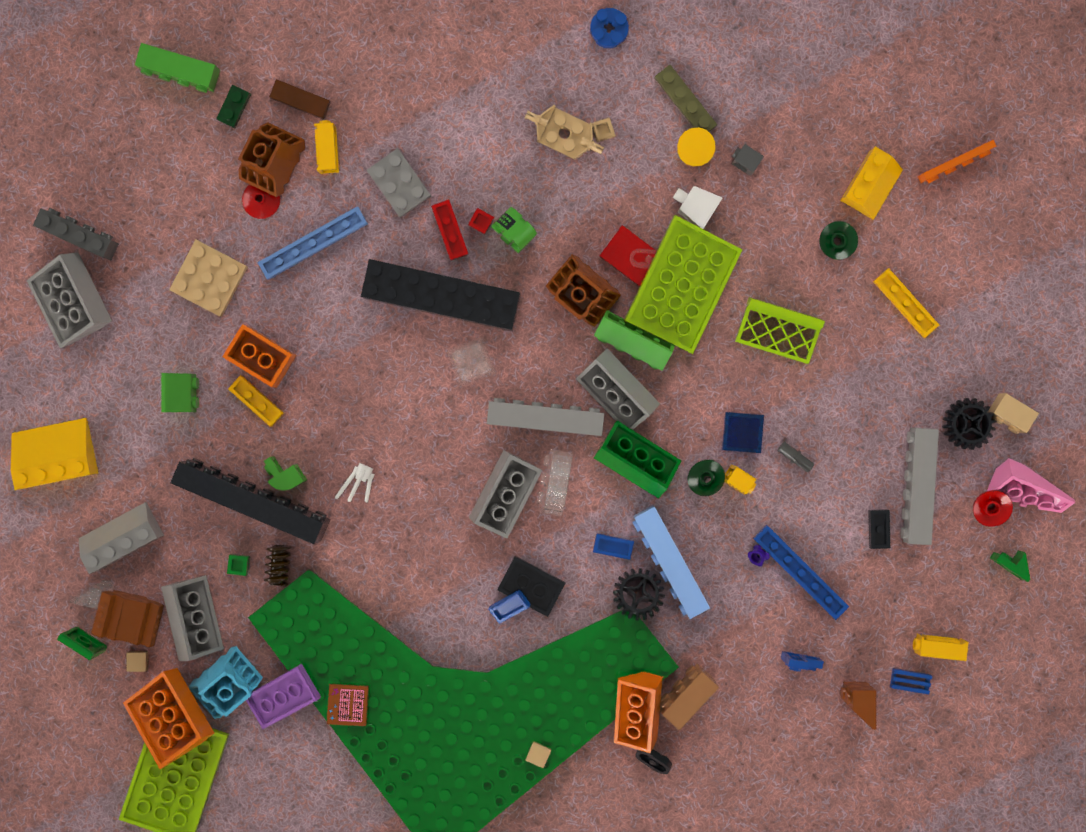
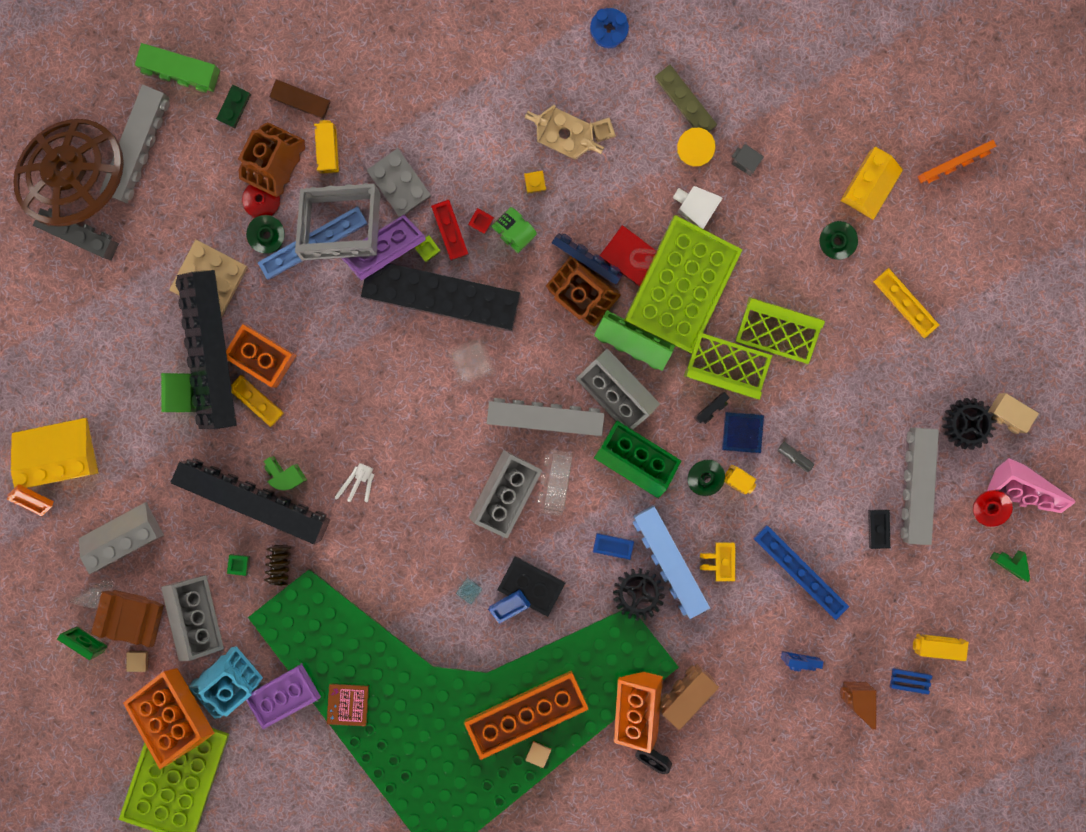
(30, 500): none -> orange tile
(68, 299): light grey slope -> none
(69, 176): none -> reddish brown dish
(138, 138): none -> light grey brick
(206, 349): none -> black brick
(257, 229): none -> dark green dish
(337, 249): none -> light grey window
(392, 243): none -> medium lavender tile
(427, 249): none -> lime plate
(469, 590): none -> clear light blue plate
(525, 715): none -> orange brick
(535, 182): none -> yellow plate
(581, 253): none -> dark blue plate
(718, 403): none -> black plate
(724, 382): none -> lime fence
(724, 561): none -> yellow hinge
(755, 559): dark purple plate -> none

